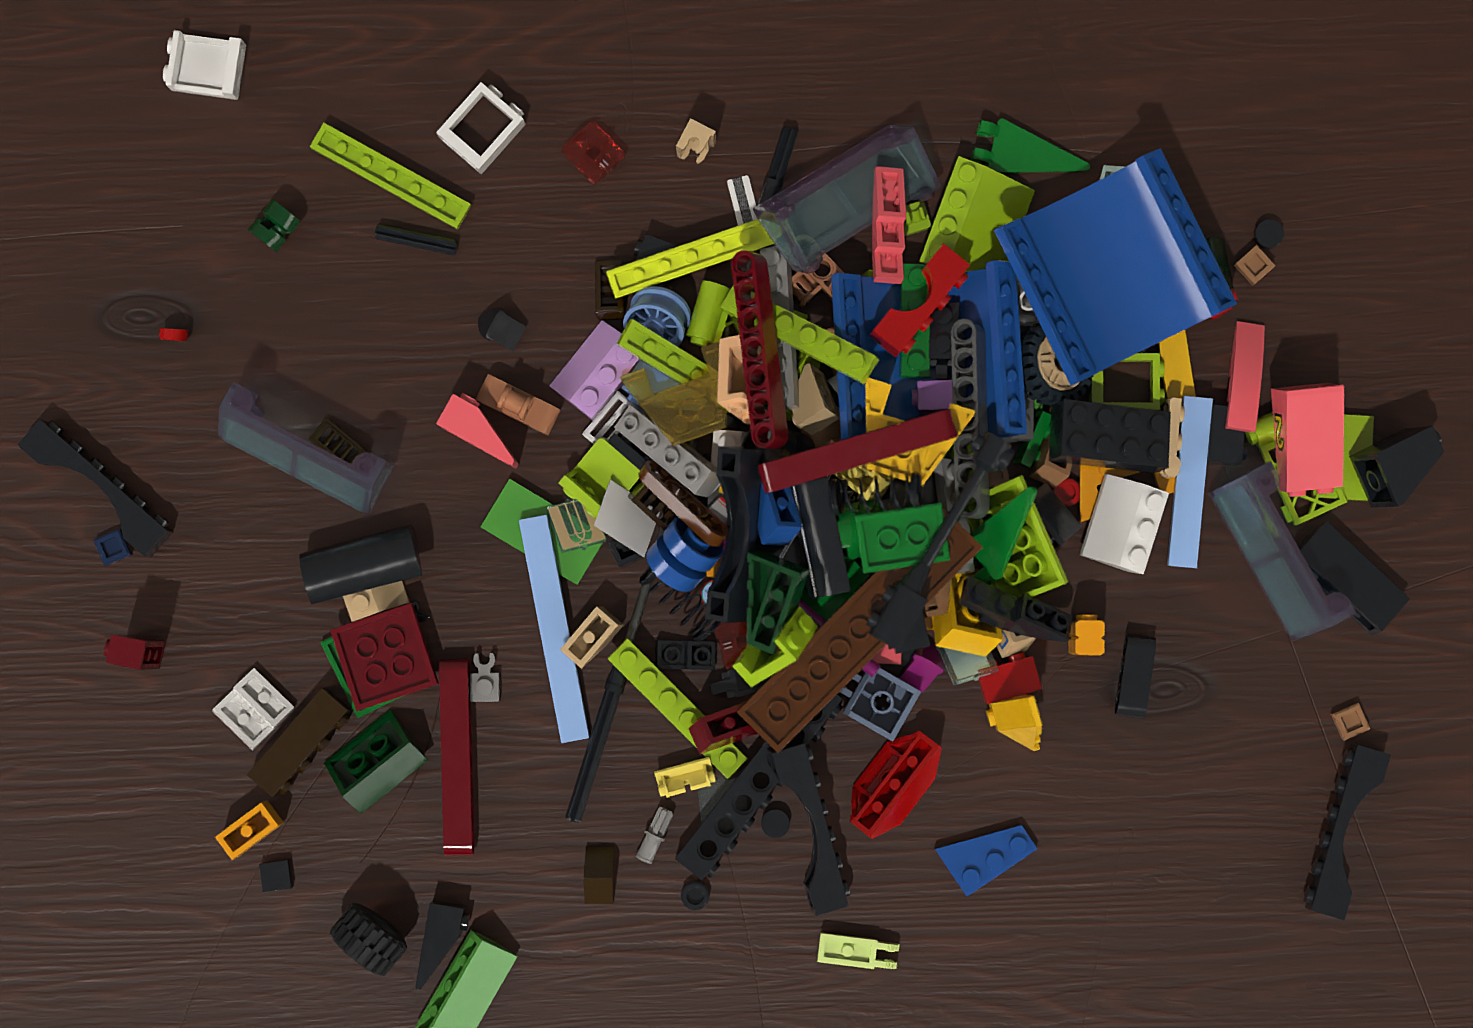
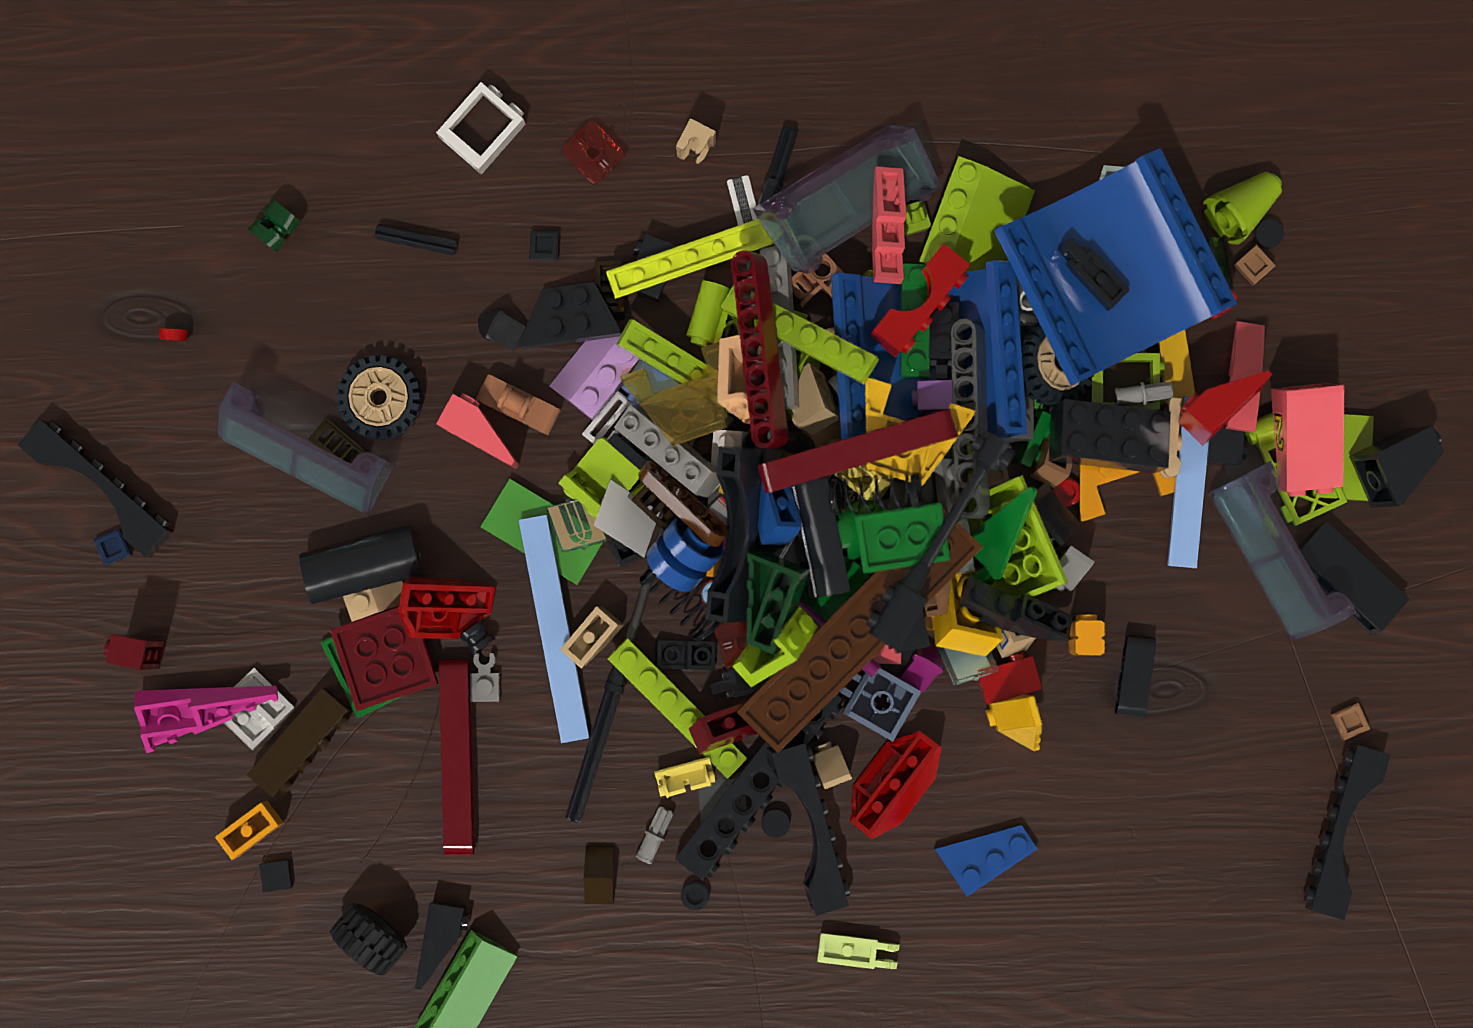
(175, 712): none -> dark pink wedge
(204, 65): white panel -> none
(357, 394): none -> wheel
(375, 762): dark green slope -> none
(390, 176): lime plate -> none
(443, 606): none -> red wedge
(477, 637): none -> black wheel
(544, 245): none -> black tile
(569, 316): none -> black wing
(660, 312): medium blue wheel -> none
(830, 765): none -> tan slope
(1022, 152): green flag -> none
(1074, 566): none -> light grey slope
(1094, 274): none -> black hinge
(1124, 524): white slope -> none
(1143, 393): none -> light grey axle
(1216, 406): none -> red slope
(1242, 206): none -> lime cone

